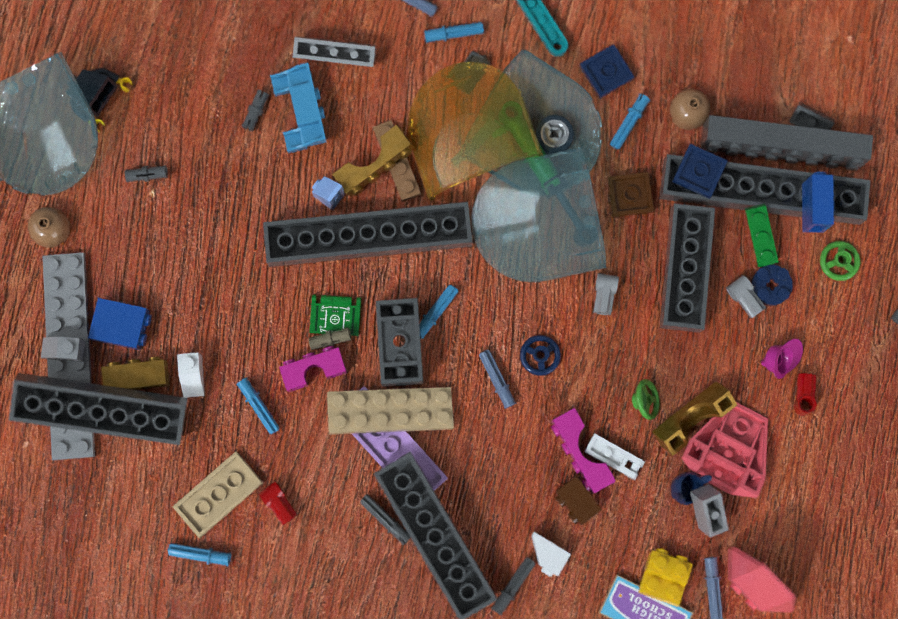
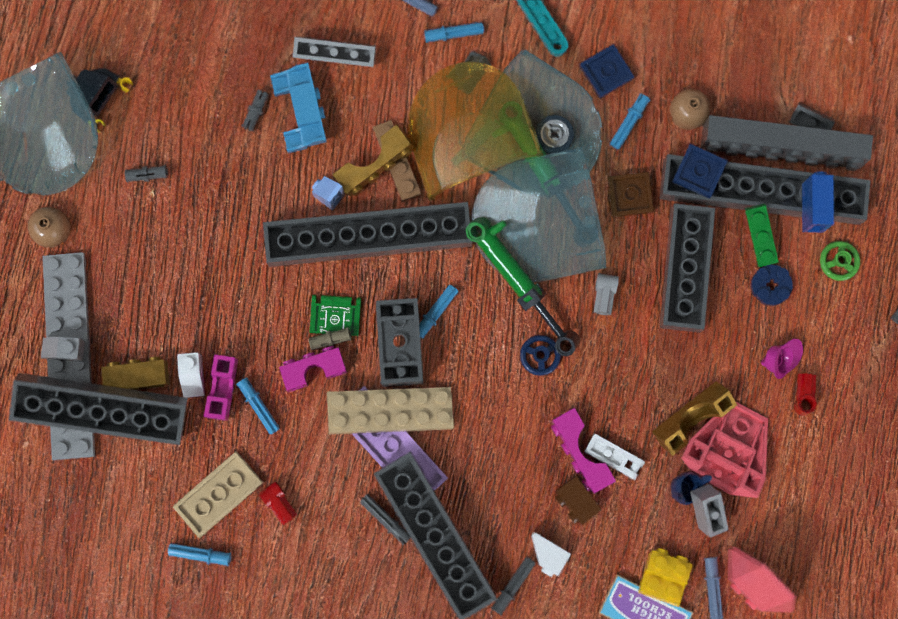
(120, 324): blue brick -> none
(221, 393): none -> dark pink arch
(497, 379): sand blue axle -> none
(528, 292): none -> green piece
(642, 399): bright green piece -> none
(742, 292): light grey piece -> none

